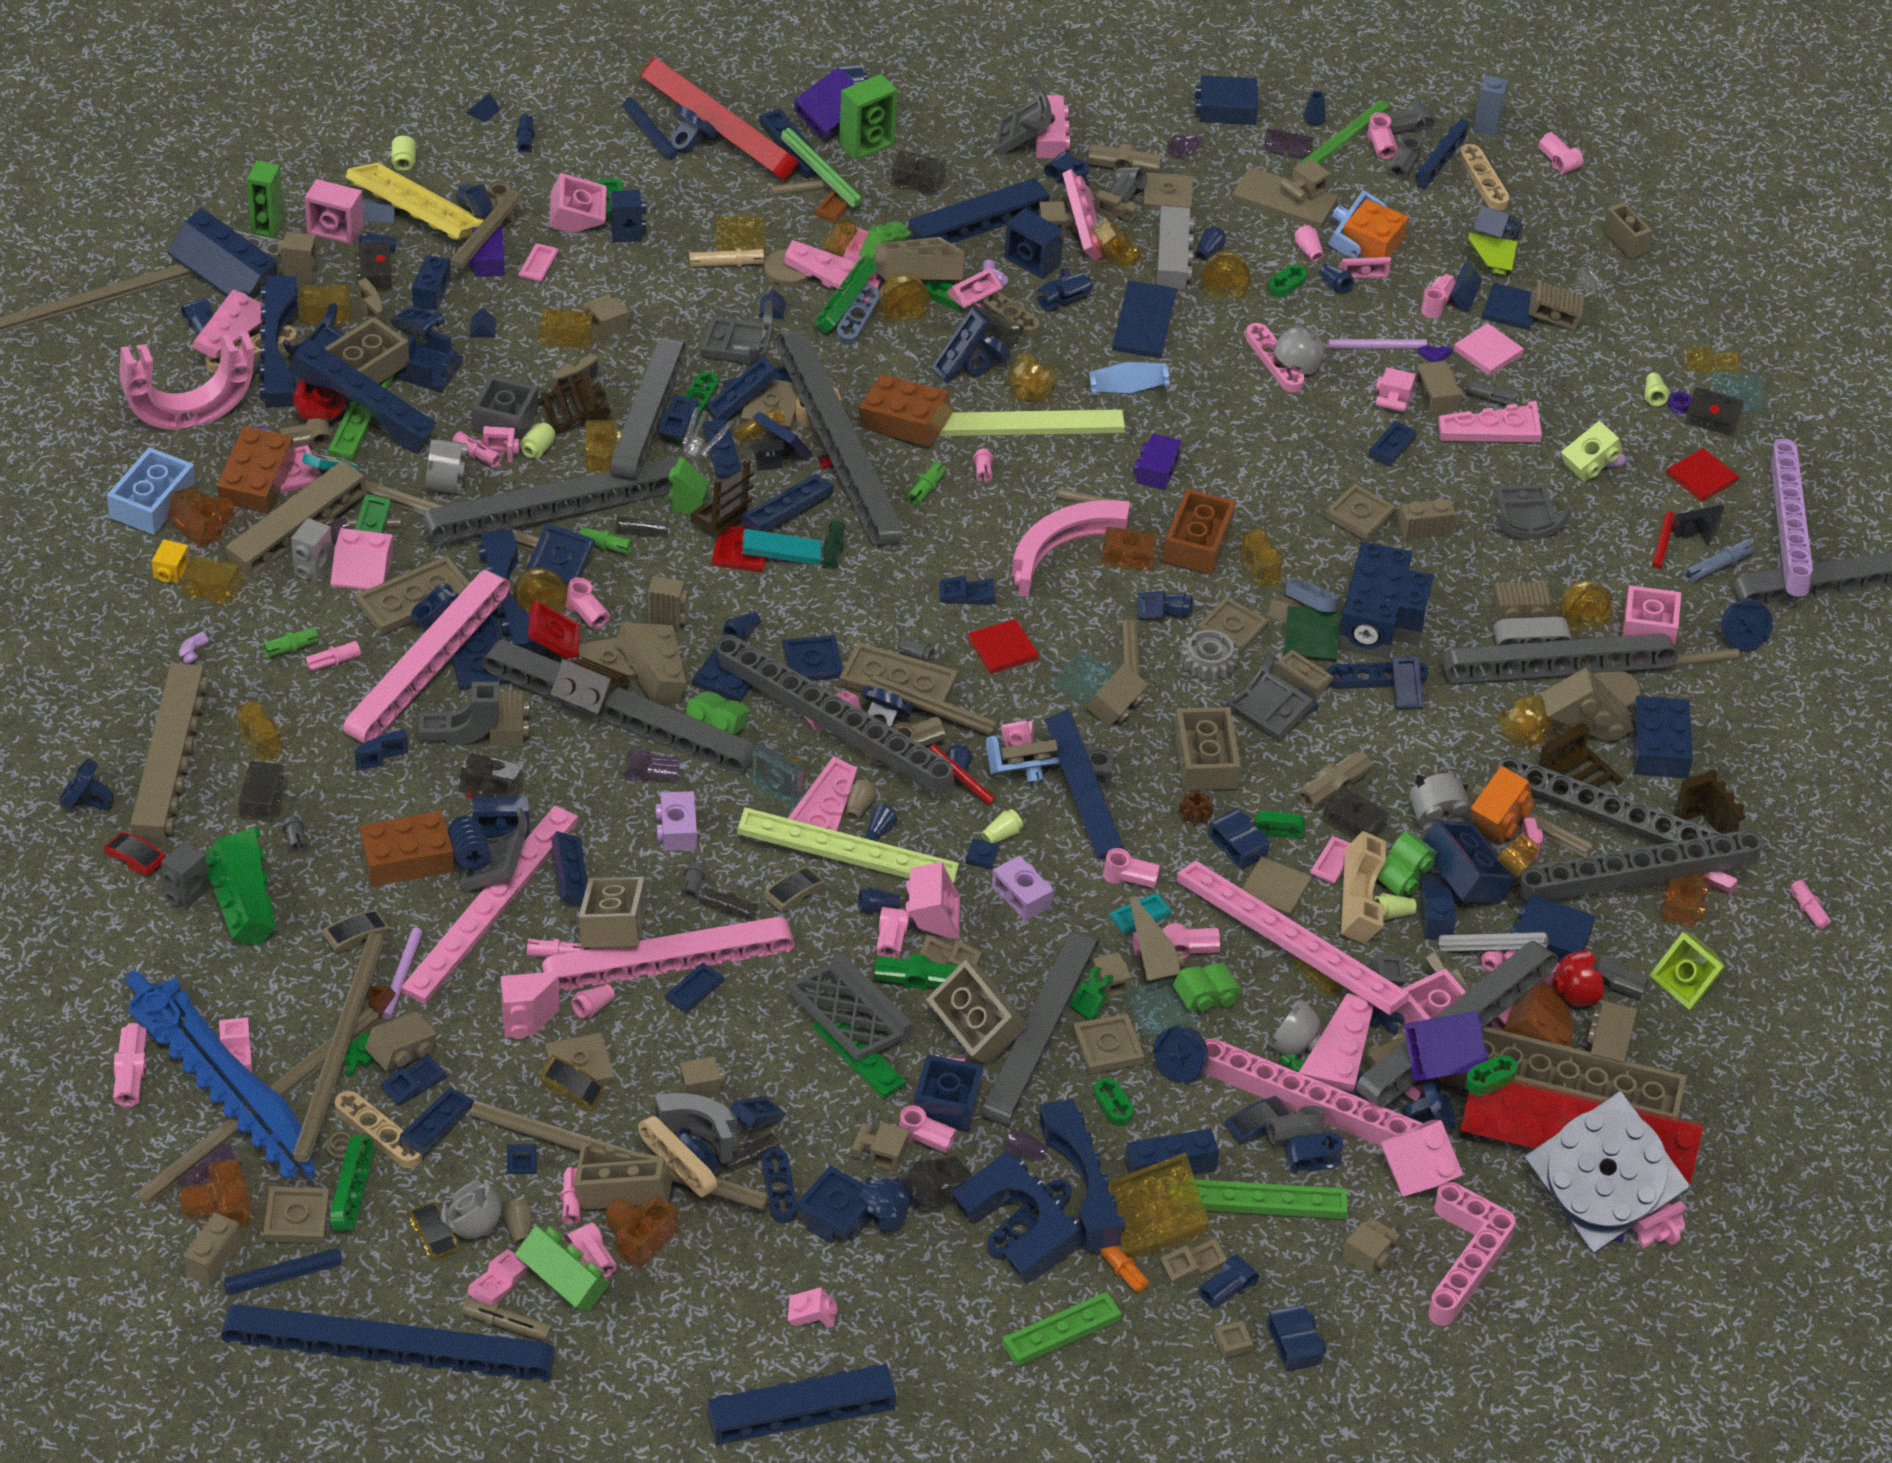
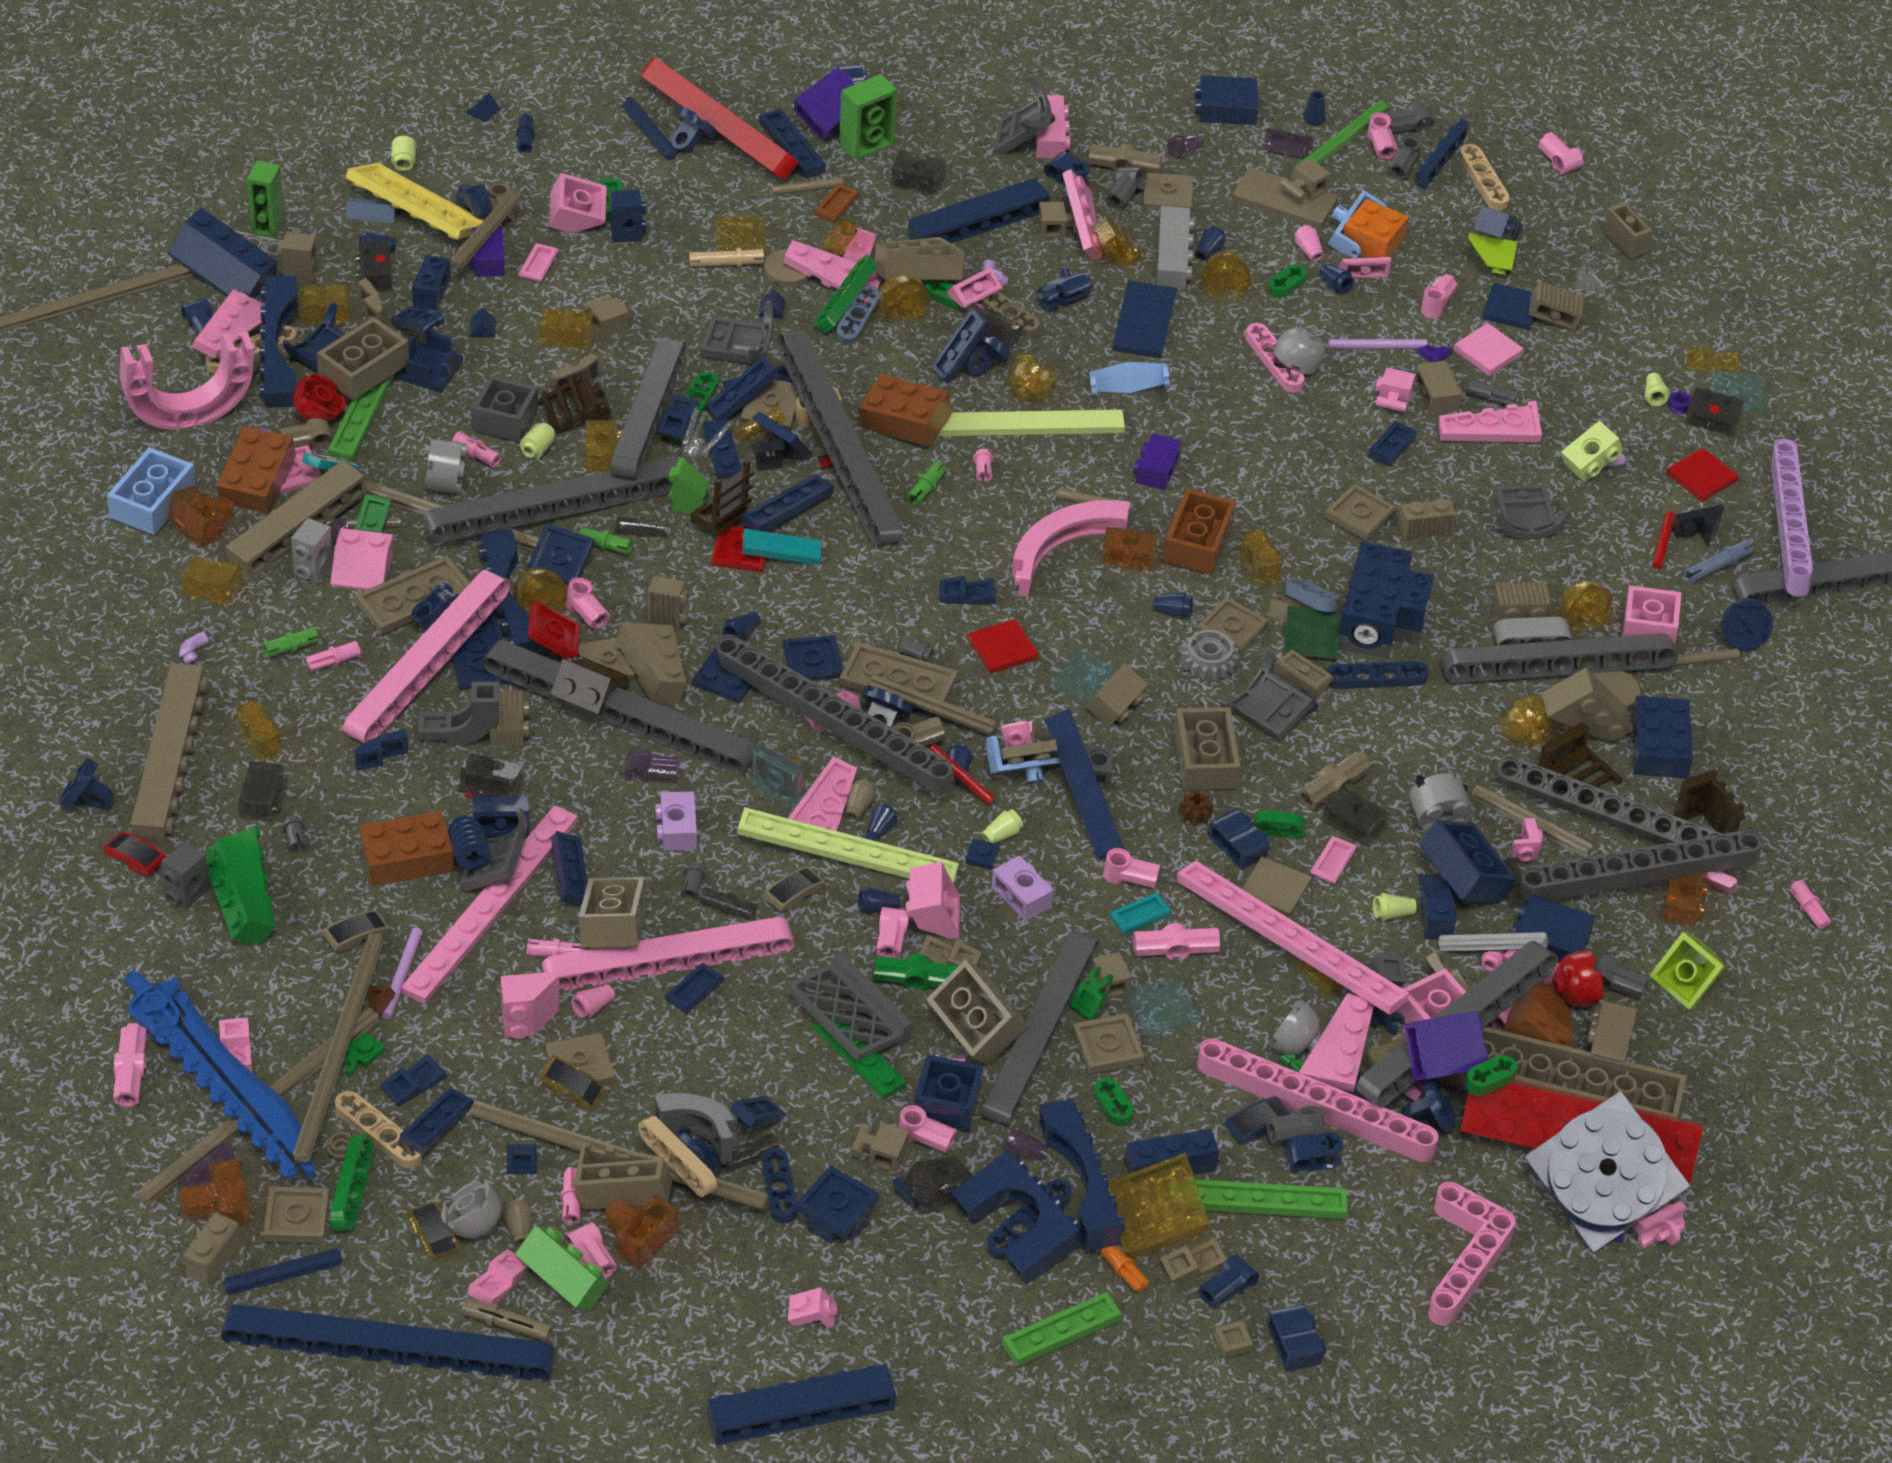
(170, 561): yellow brick -> none
(324, 369): dark blue arch -> none
(334, 211): bright pink brick -> none
(401, 1041): dark tan brick -> none
(501, 440): bright pink bracket -> none
(701, 1077): dark tan brick -> none
(717, 712): bright green brick -> none
(824, 170): bright green axle -> none
(833, 545): clear green pin -> none
(885, 1202): dark blue hair -> none
(889, 232): bright green brick -> none
(1033, 243): dark blue brick -> none
(1114, 207): dark tan plate -> none
(1130, 644): dark tan axle -> none
(1152, 605): dark blue tile -> none
(1156, 948): dark tan slope -> none
(1181, 1053): dark blue tile -> none
(1207, 987): bright green brick -> none
(1362, 864): tan arch -> none
(1370, 1246): dark tan brick -> none
(1406, 864): bright green brick -> none
(1407, 682): dark blue tile -> none
(1421, 1158): bright pink slope -> none
(1466, 287): dark blue tile -> none
(1491, 105): sand blue slope -> none
(1502, 805): orange brick -> none
(1518, 854): clear yellow piece -> none

